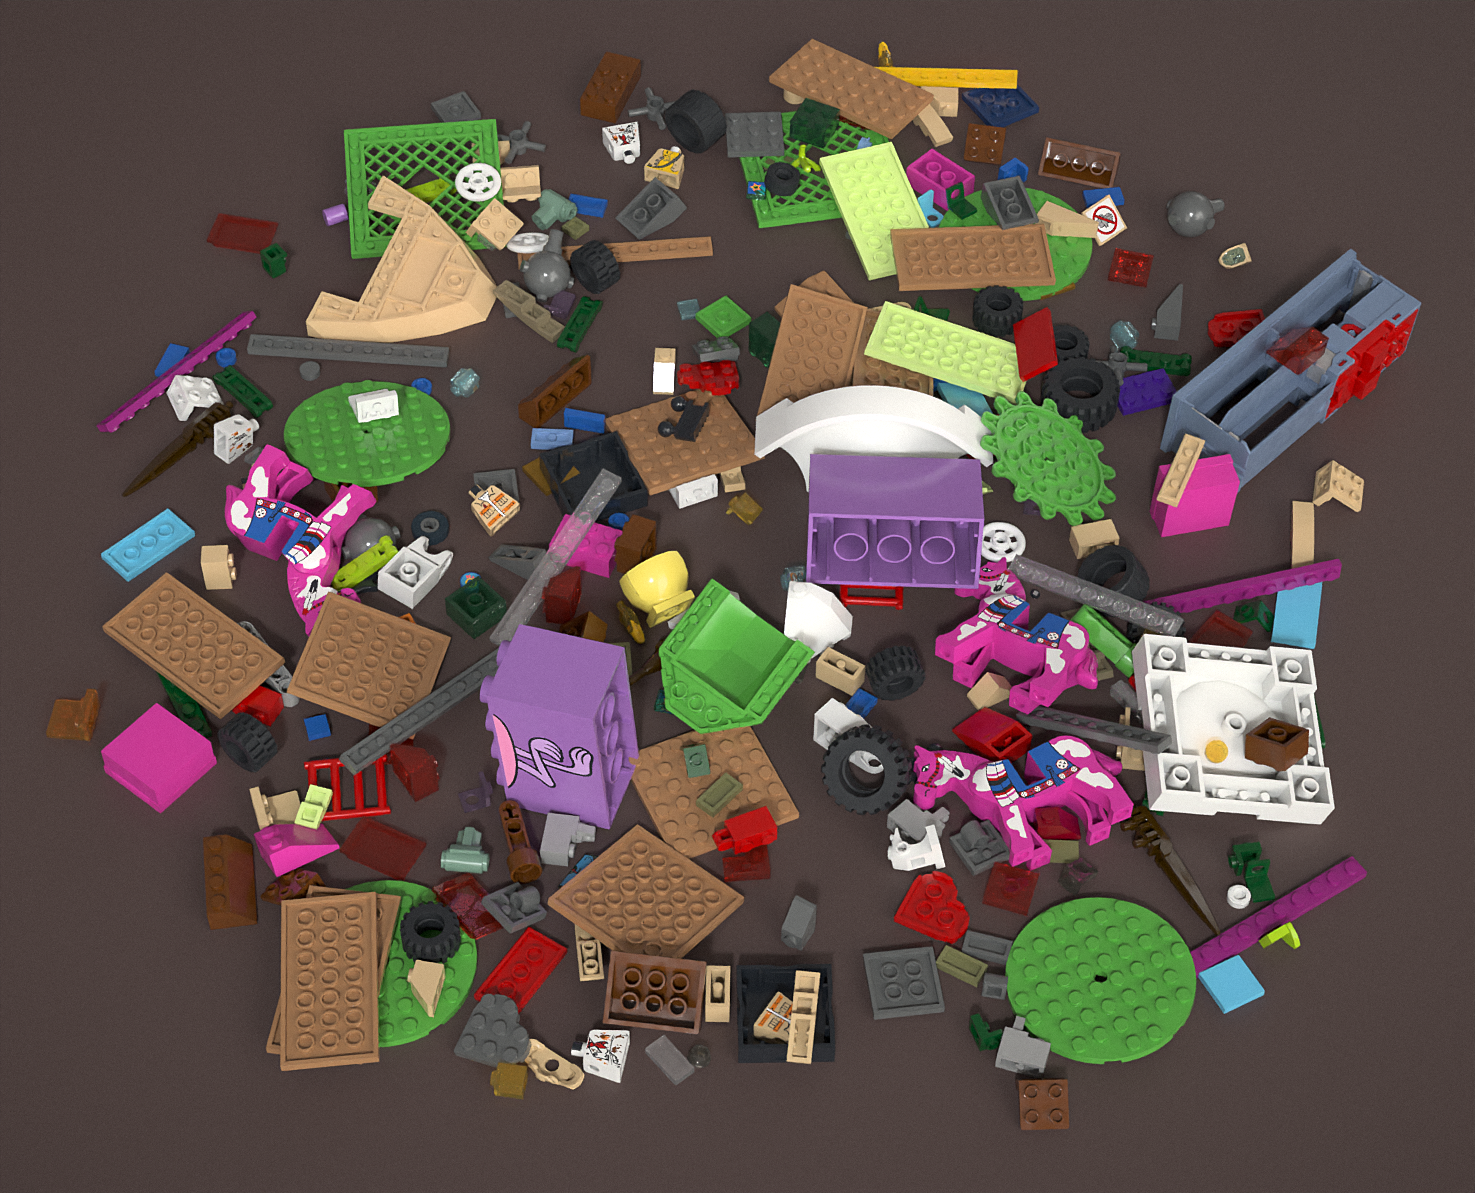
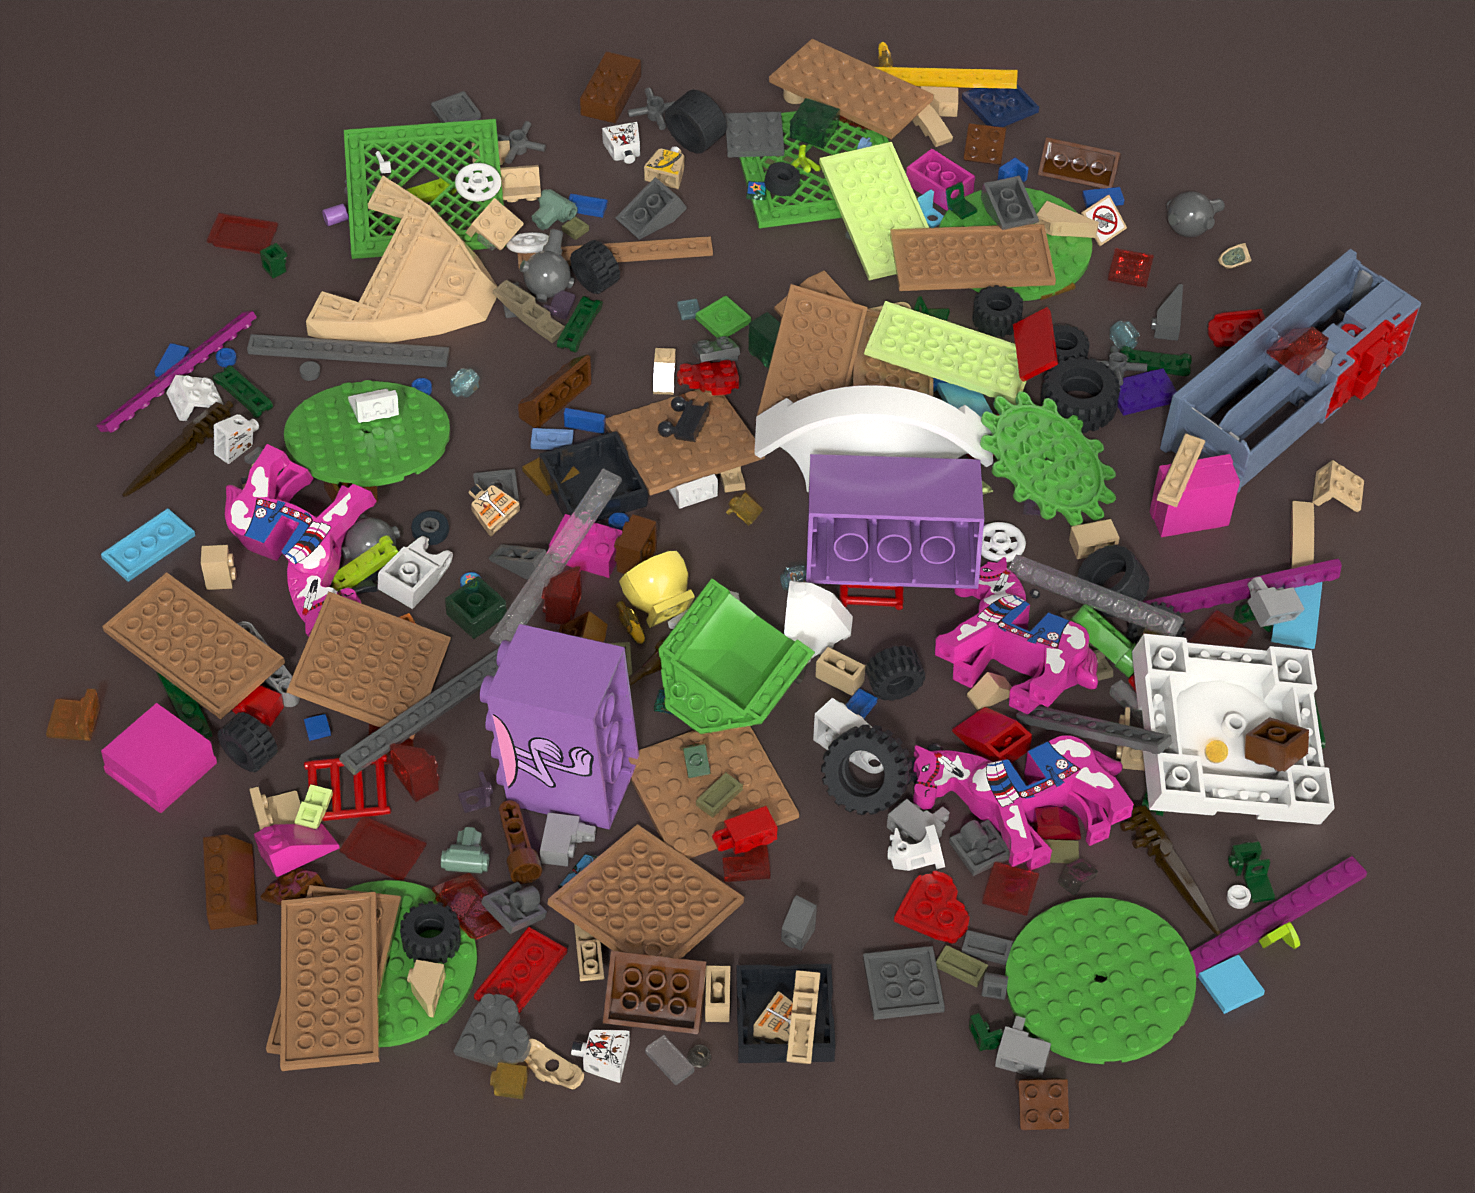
(385, 166): none -> white hand
(1273, 605): none -> light grey hinge

